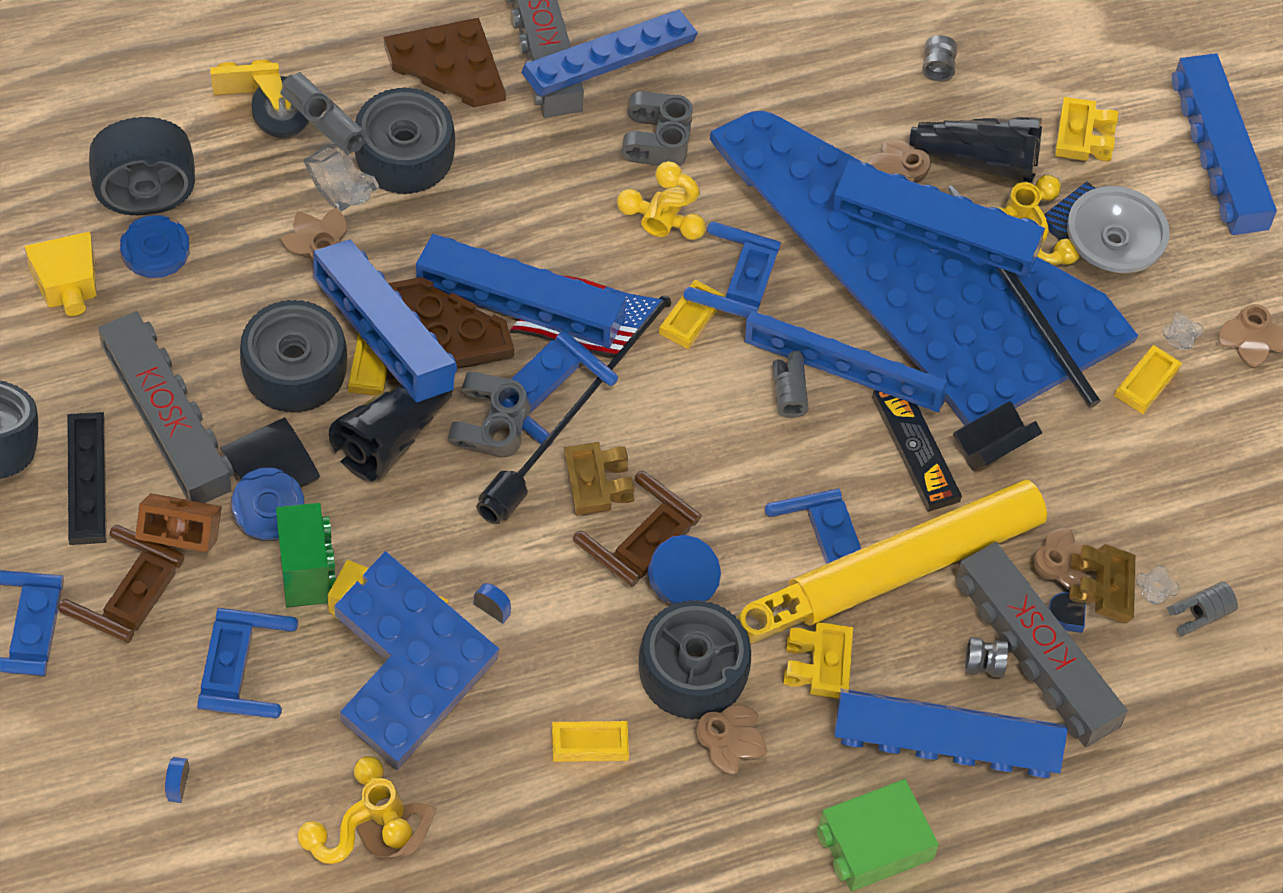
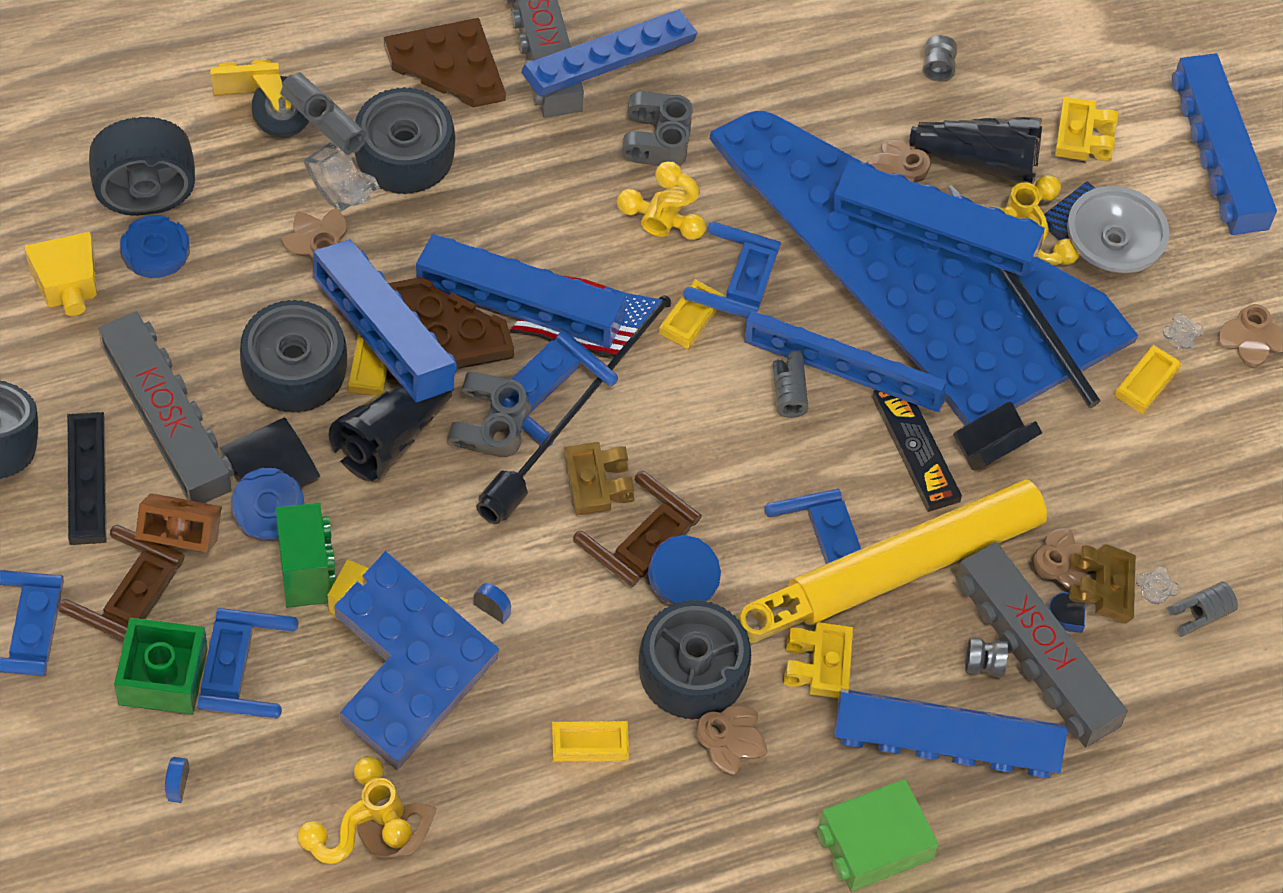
(161, 666): none -> green brick

